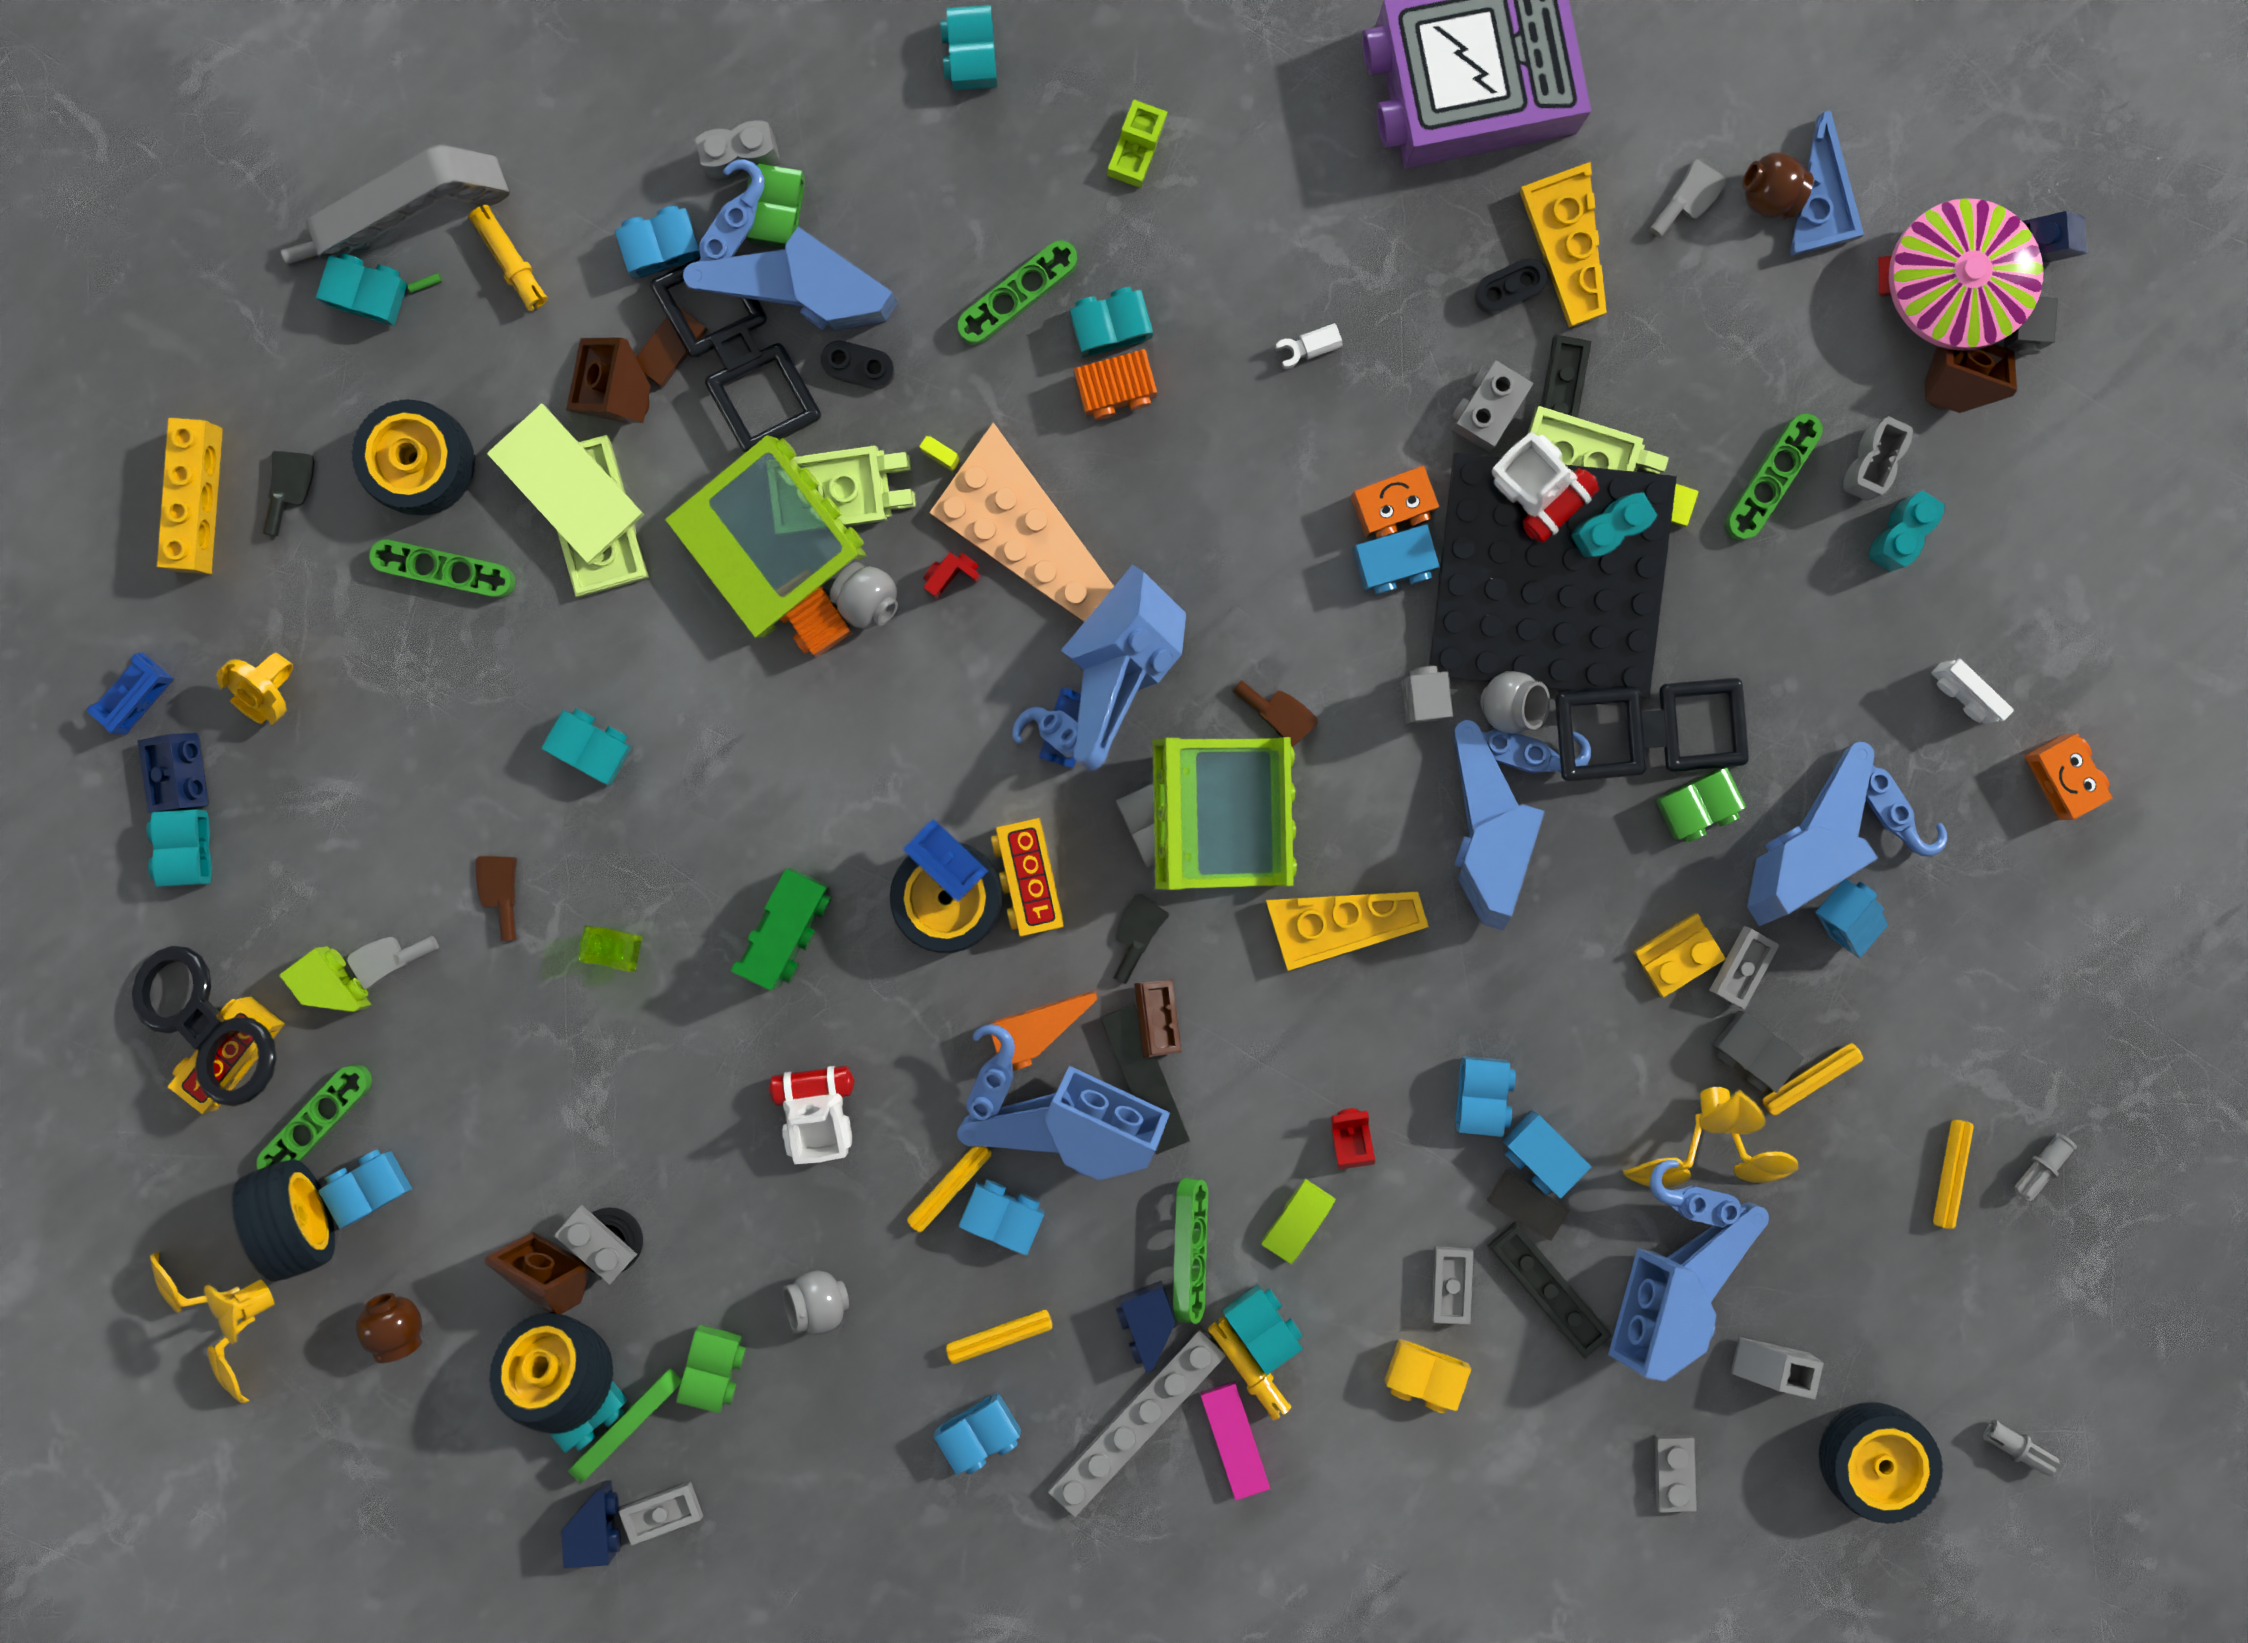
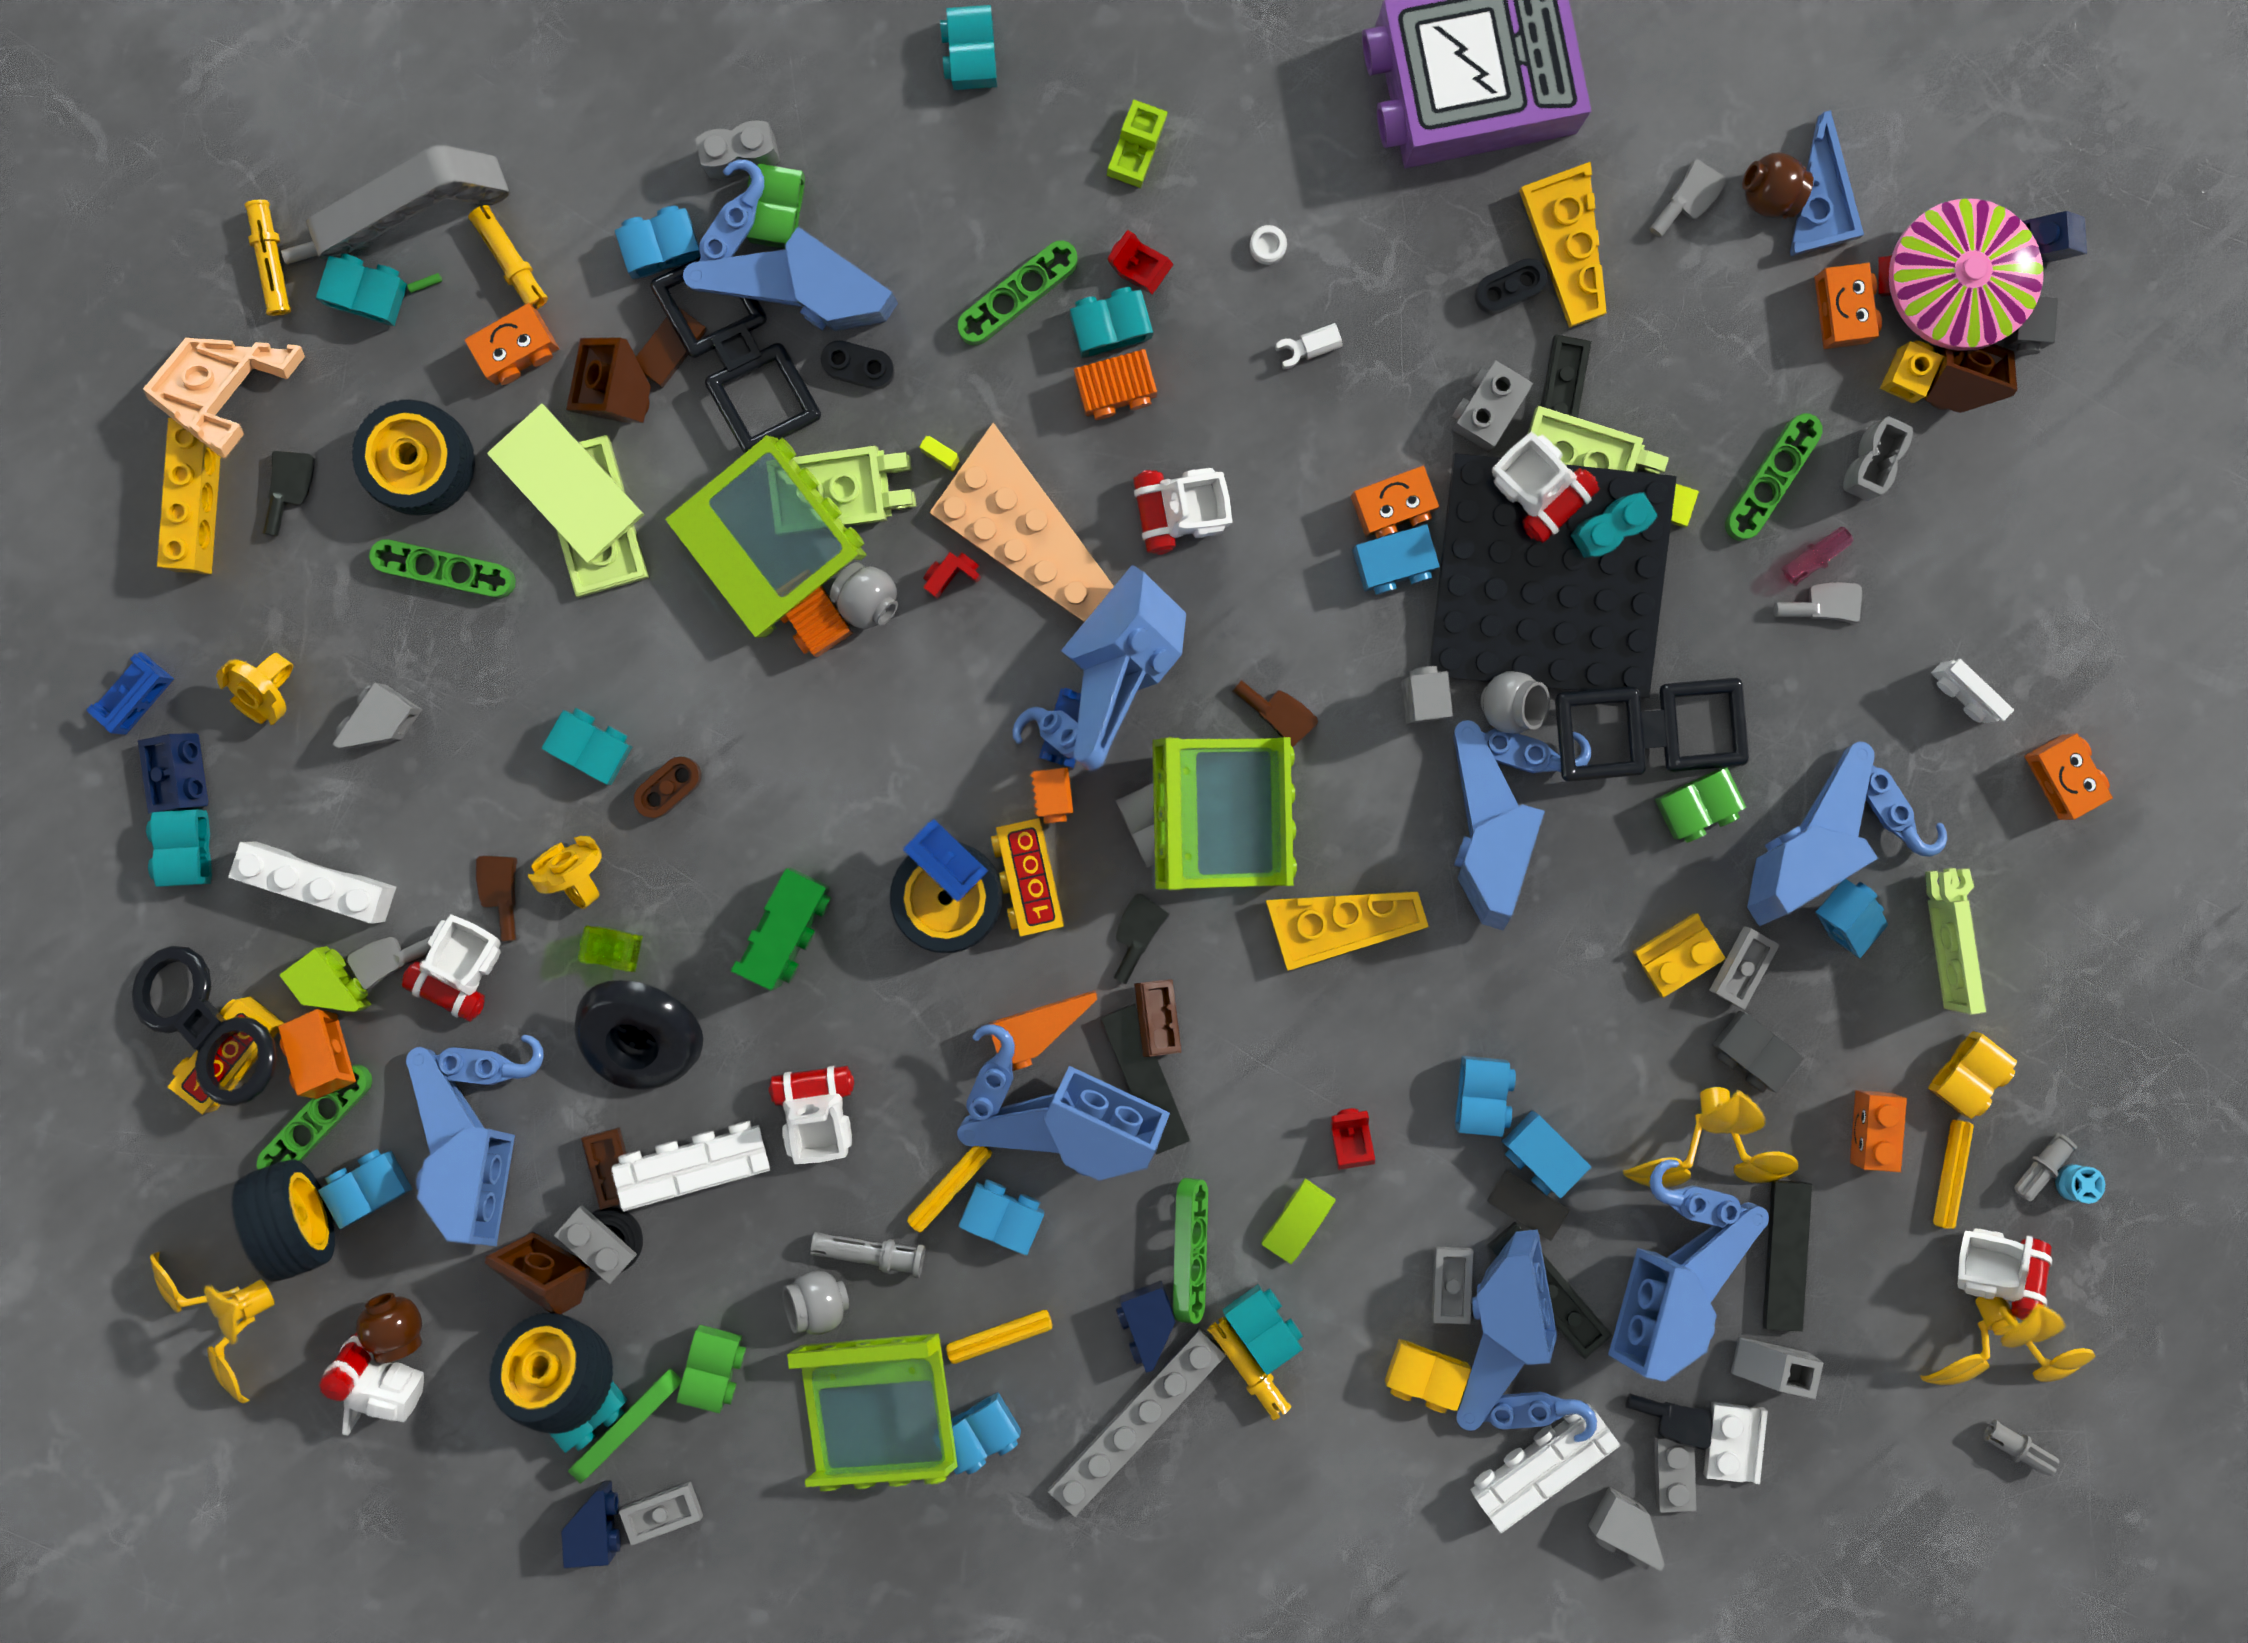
(204, 376): none -> light nougat wing
(267, 257): none -> yellow pin
(311, 883): none -> white arch
(316, 1054): none -> orange brick
(370, 1387): none -> white piece
(379, 718): none -> light grey slope
(453, 967): none -> white piece
(467, 1164): none -> medium blue slope
(512, 345): none -> orange brick
(568, 871): none -> yellow tile
(601, 1154): none -> reddish brown plate
(636, 1035): none -> black hat
(668, 786): none -> reddish brown plate
(690, 1167): none -> white brick
(877, 1411): none -> clear light blue panel
(884, 1255): none -> light grey pin
(1052, 794): none -> orange brick
(1139, 263): none -> red bracket
(1181, 506): none -> white piece
(1235, 1440): dark pink tile -> none
(1268, 244): none -> white tile
(1516, 1332): none -> medium blue slope
(1541, 1469): none -> white brick
(1626, 1526): none -> light grey slope
(1677, 1423): none -> black piece
(1736, 1443): none -> white plate
(1787, 1255): none -> pearl dark grey tile
(1813, 1079): yellow axle -> none
(1817, 556): none -> clear pink axle
(1826, 601): none -> light grey piece
(1847, 305): none -> orange brick
(1878, 1131): none -> orange brick
(1880, 1462): wheel -> none
(1906, 531): teal brick -> none
(1912, 371): none -> yellow brick
(1955, 940): none -> yellowish green tile
(1973, 1075): none -> yellow brick
(2005, 1269): none -> white piece
(2037, 1327): none -> yellow plant
(2090, 1183): none -> medium azure wheel

